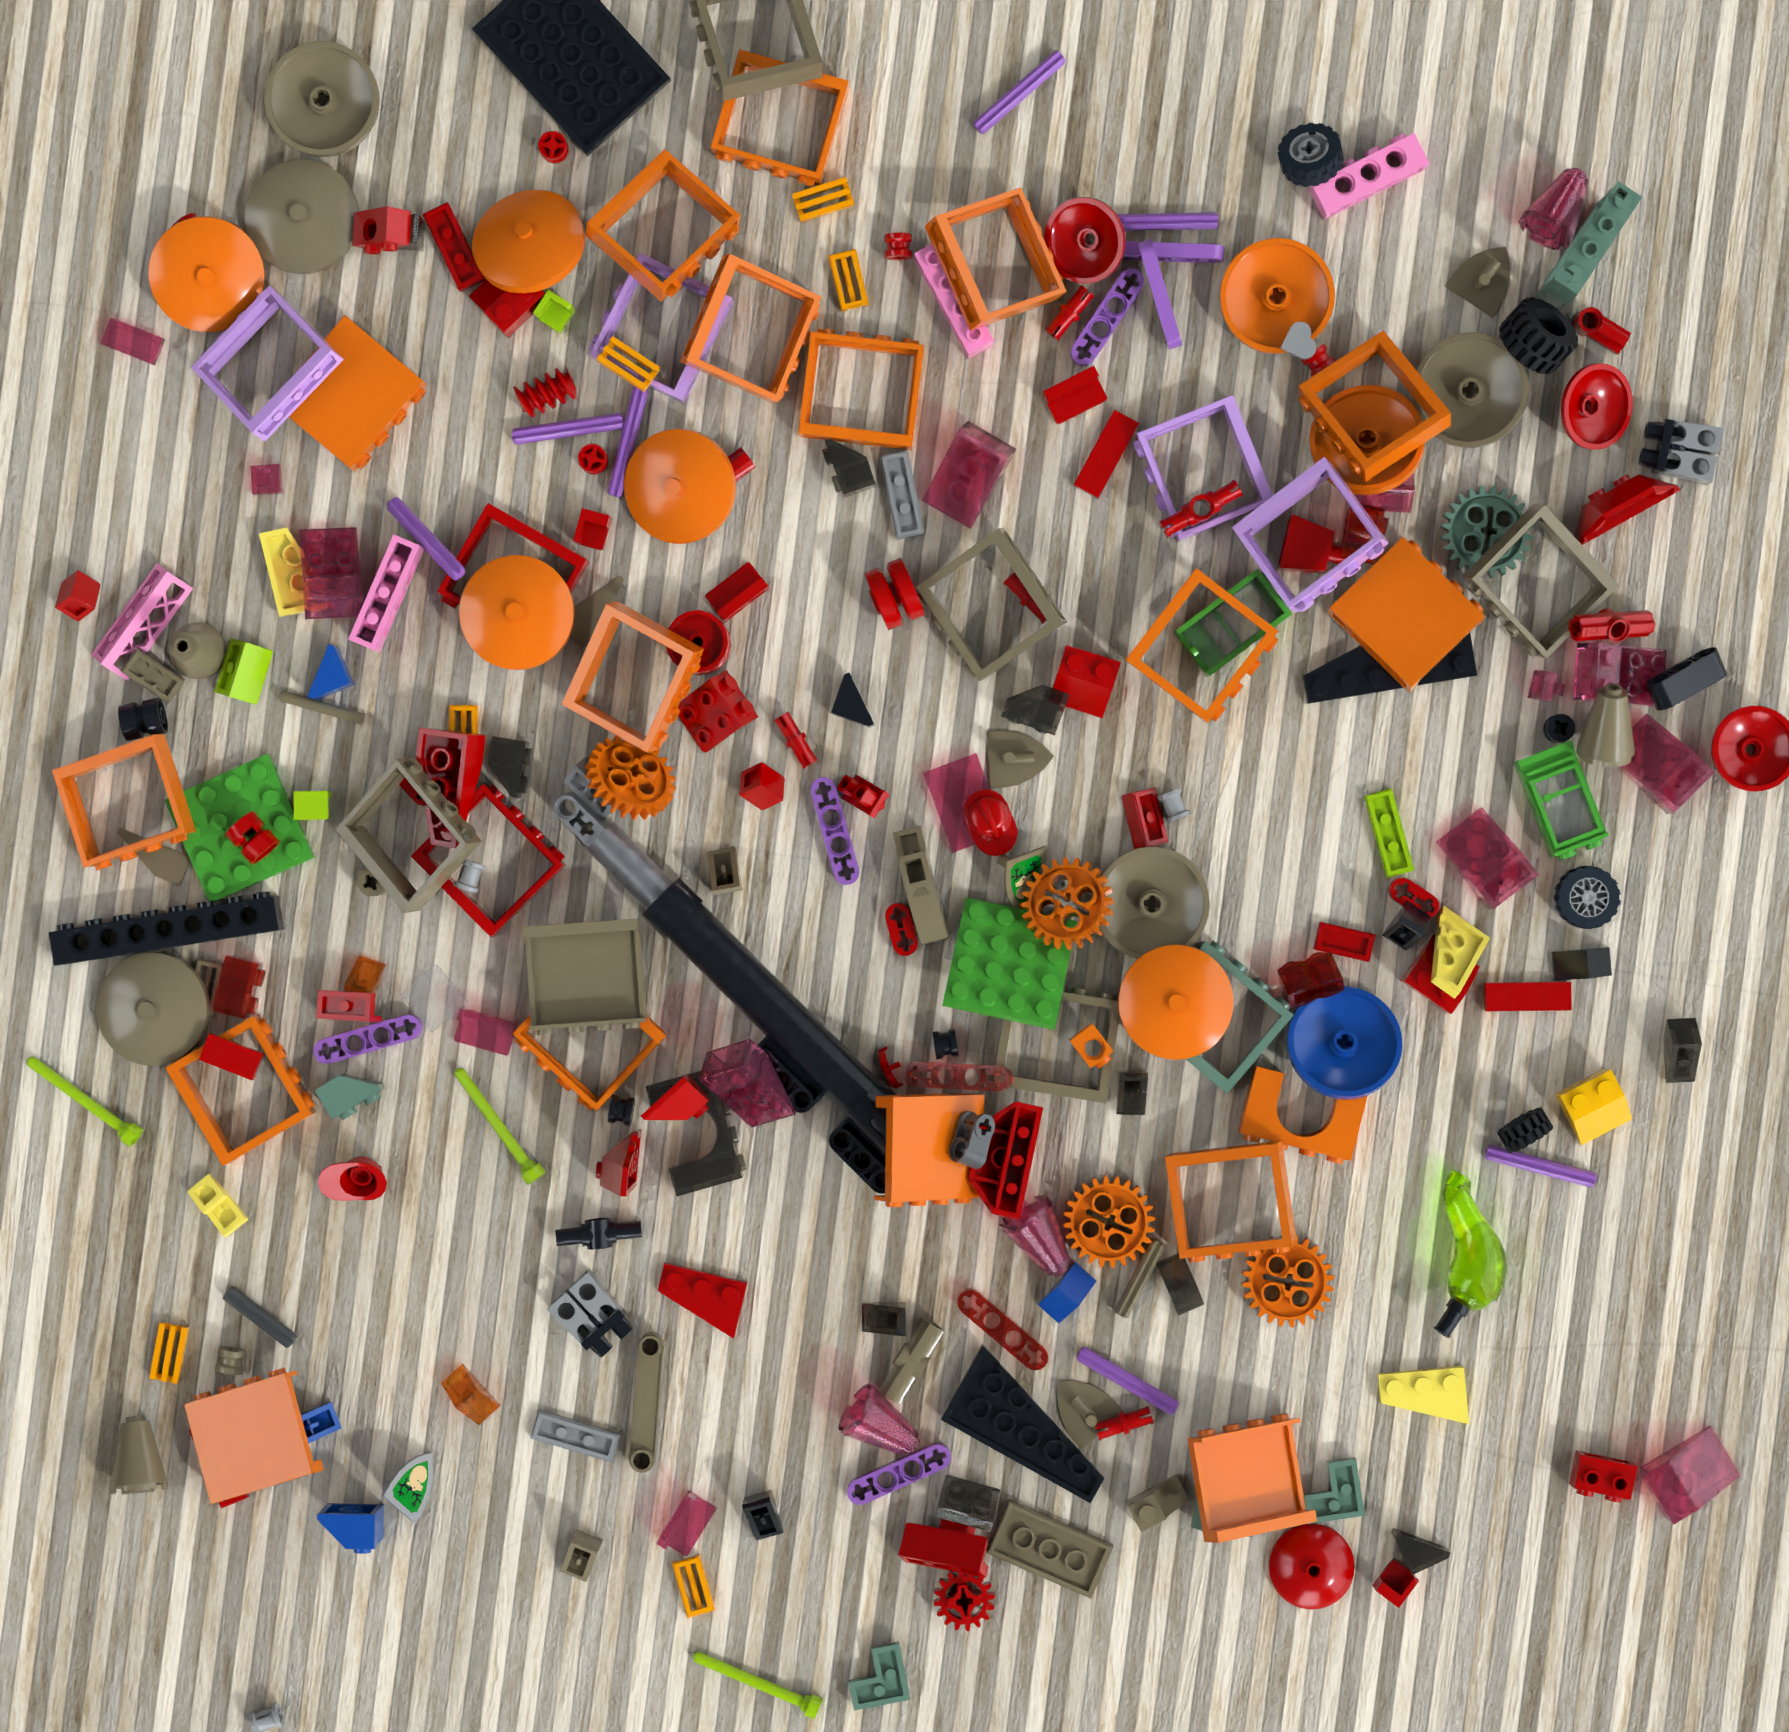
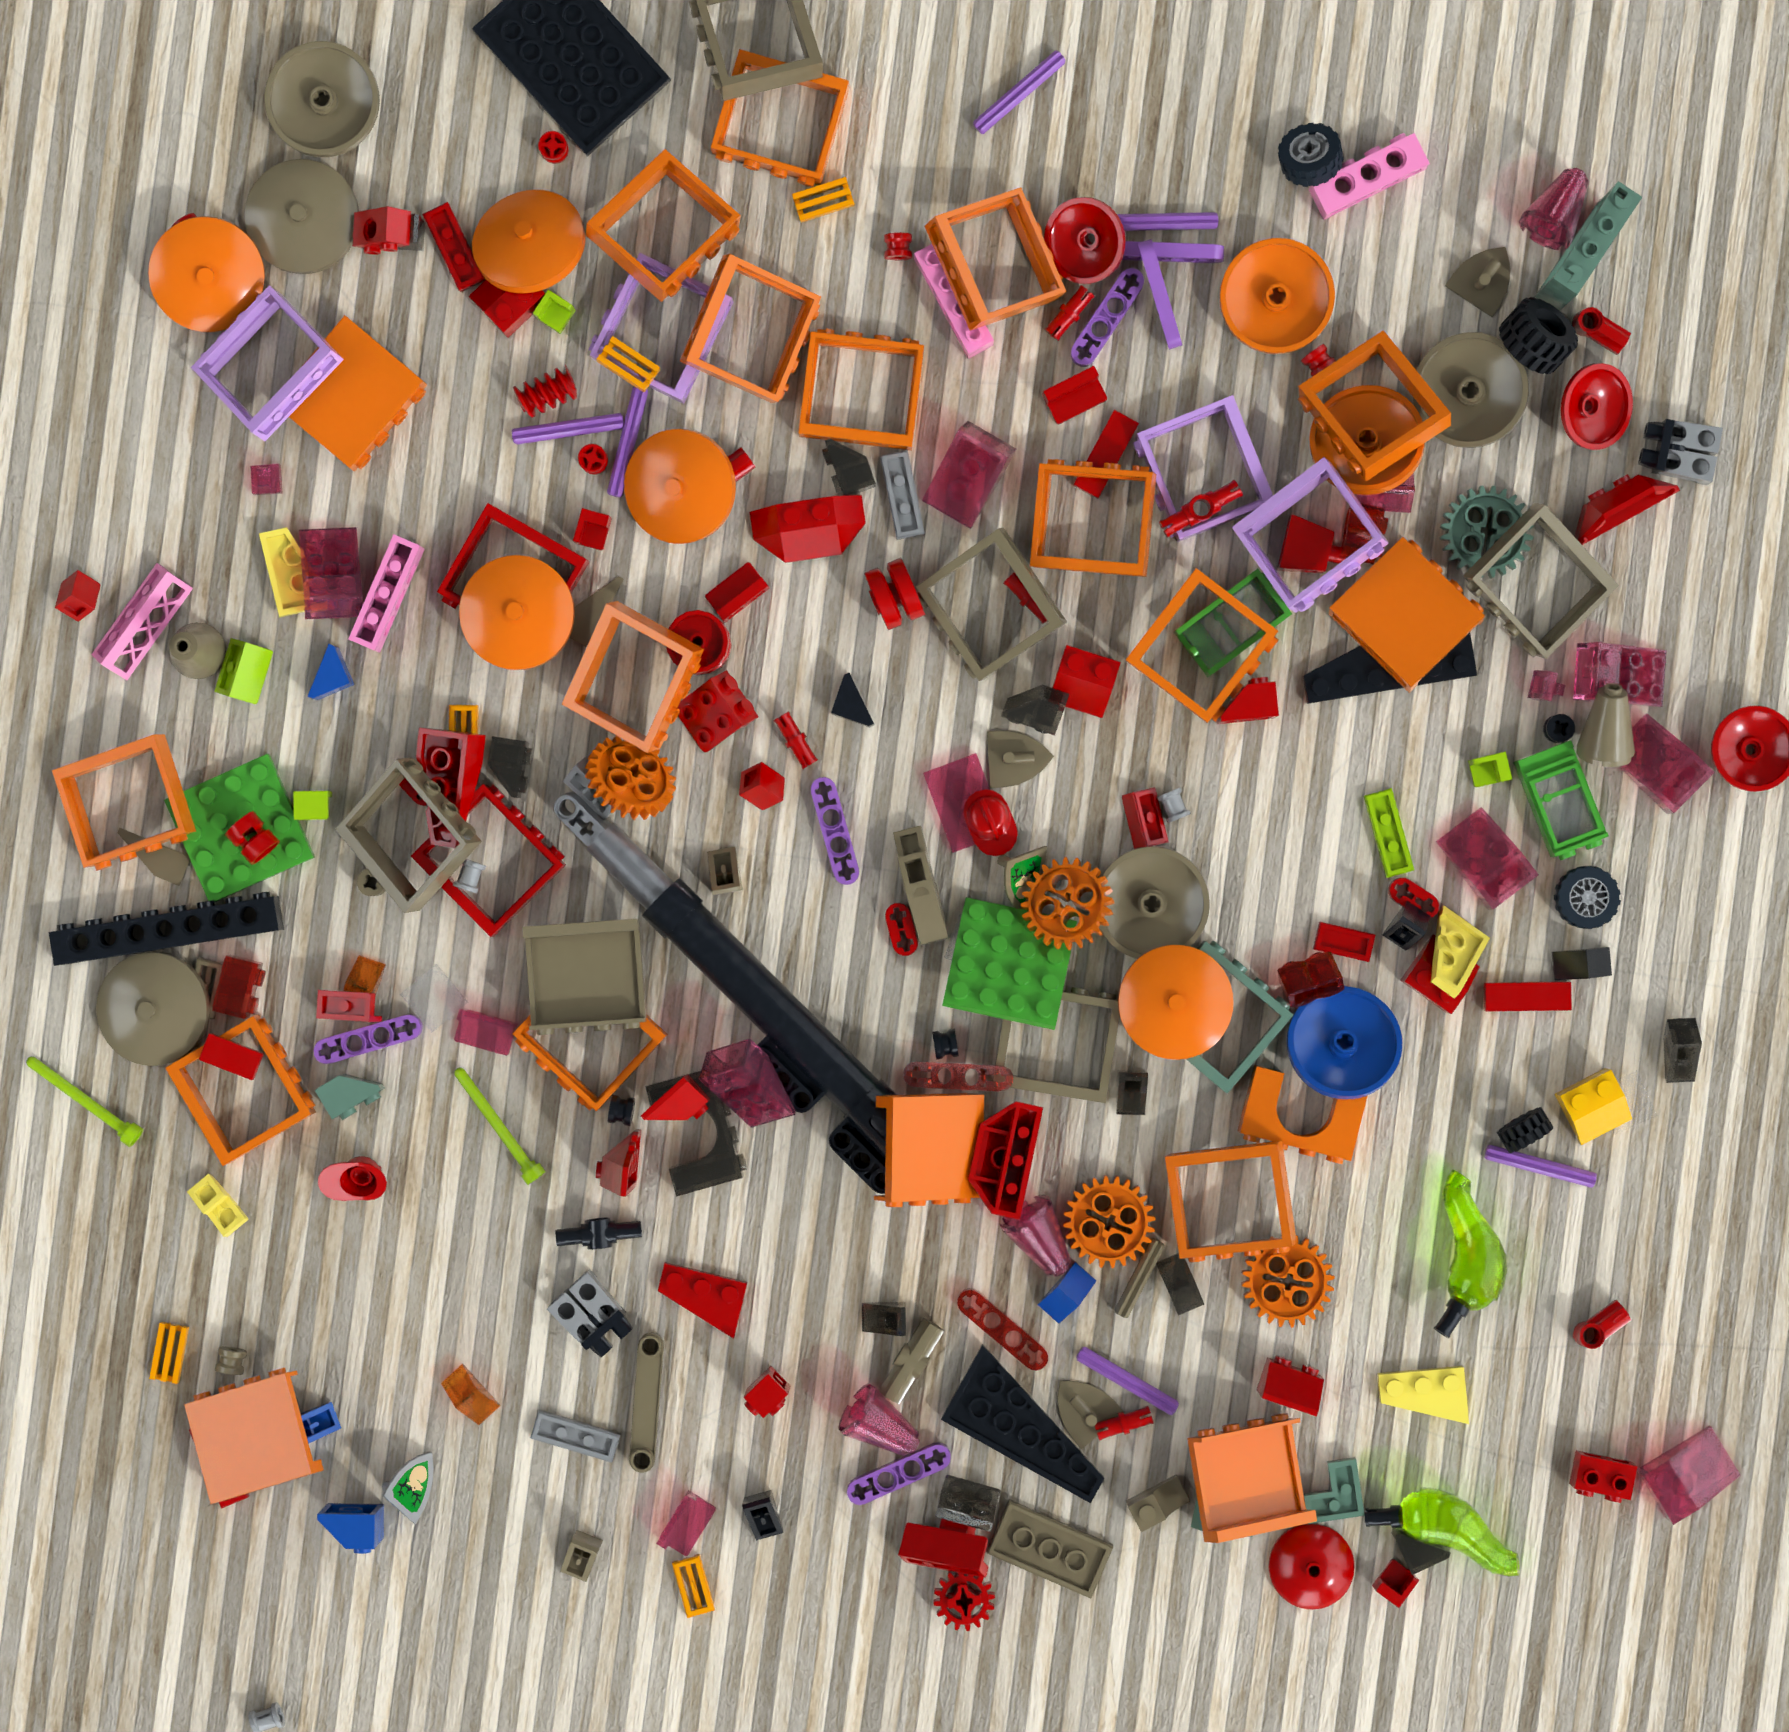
(132, 341): clear pink tile -> none
(137, 1459): dark tan cone -> none
(142, 719): black wheel -> none
(152, 675): dark tan plate -> none
(259, 1317): dark grey axle -> none
(322, 707): dark tan bar -> none
(425, 538): medium lavender axle -> none
(767, 1393): none -> red brick
(807, 1703): lime piece -> none
(809, 527): none -> red wedge
(853, 304): light orange tile -> none
(863, 795): red hips -> none
(887, 1068): red piece -> none
(887, 1685): sand green plate -> none
(970, 1141): dark grey piece -> none
(1086, 469): none -> orange window
(1091, 1033): orange brick -> none
(1252, 703): none -> red slope
(1291, 1385): none -> red slope
(1299, 342): light grey tile -> none
(1449, 1522): none -> clear neon green animal
(1490, 769): none -> lime panel
(1603, 1323): none -> red piece
(1611, 625): red piece -> none
(1686, 678): black beam -> none

